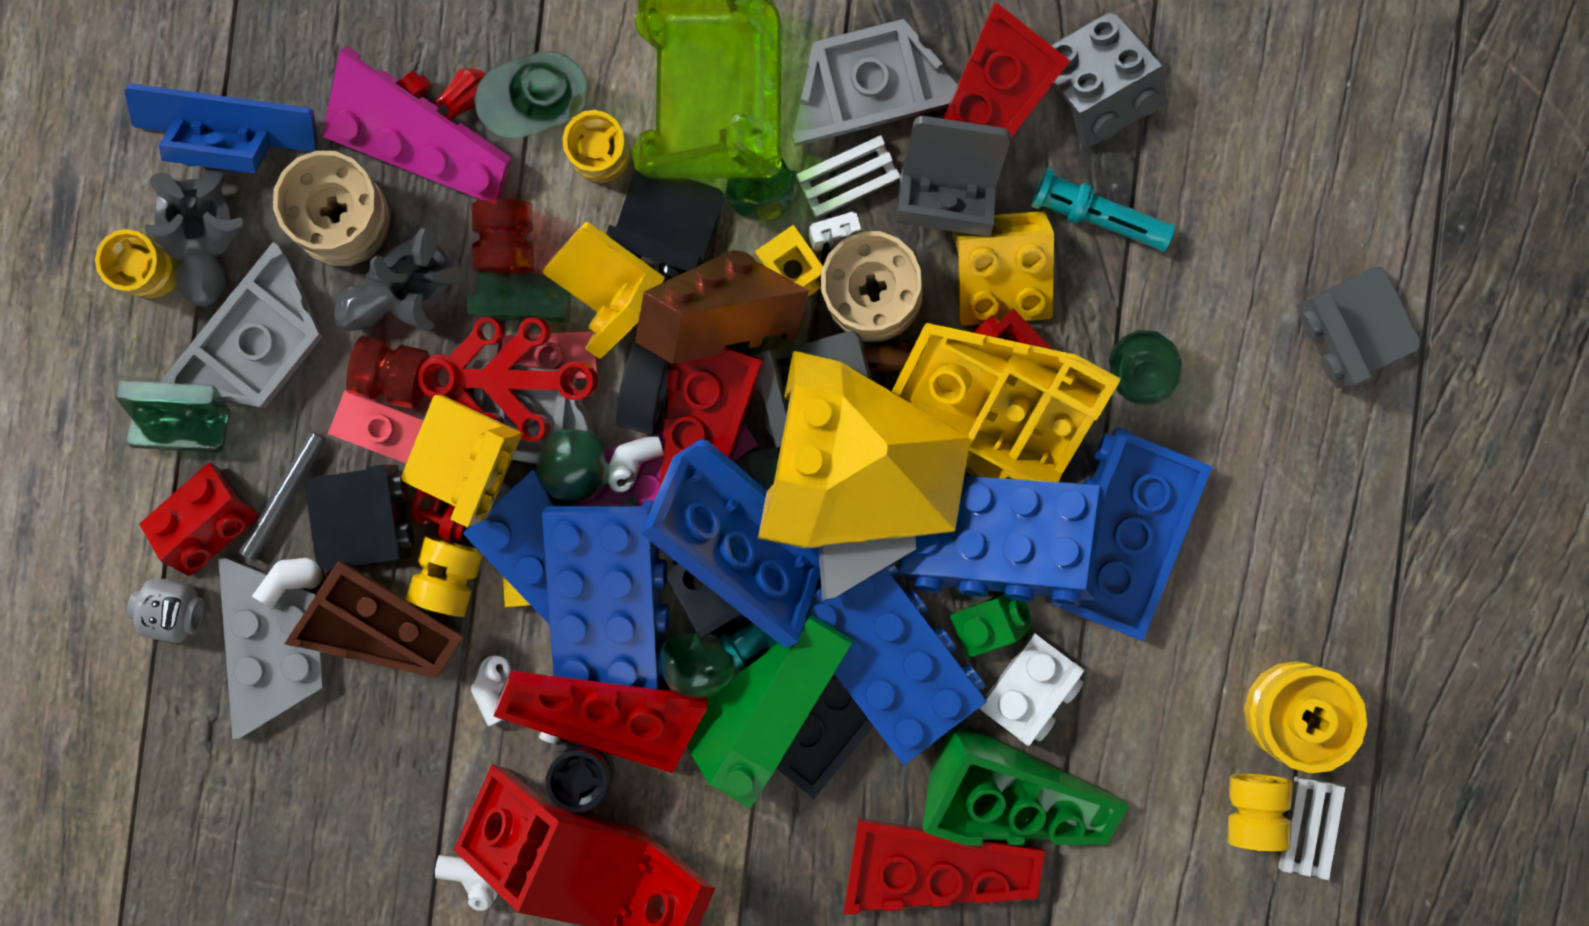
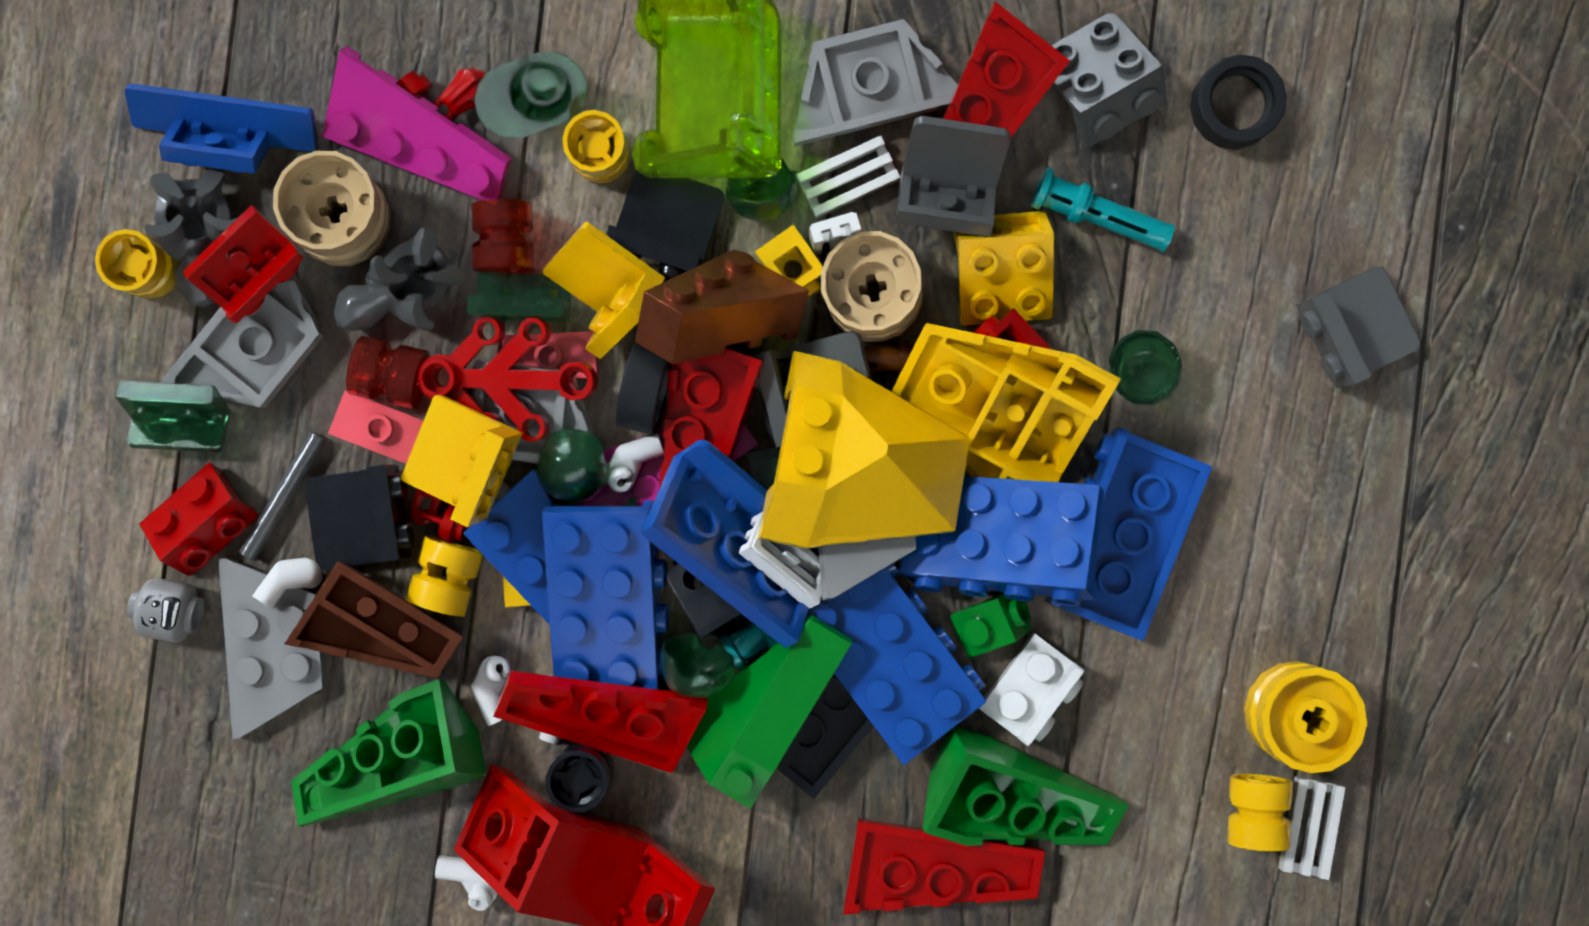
(244, 264): none -> red bracket
(403, 754): none -> green wedge
(783, 566): none -> white tile
(1267, 81): none -> black tyre

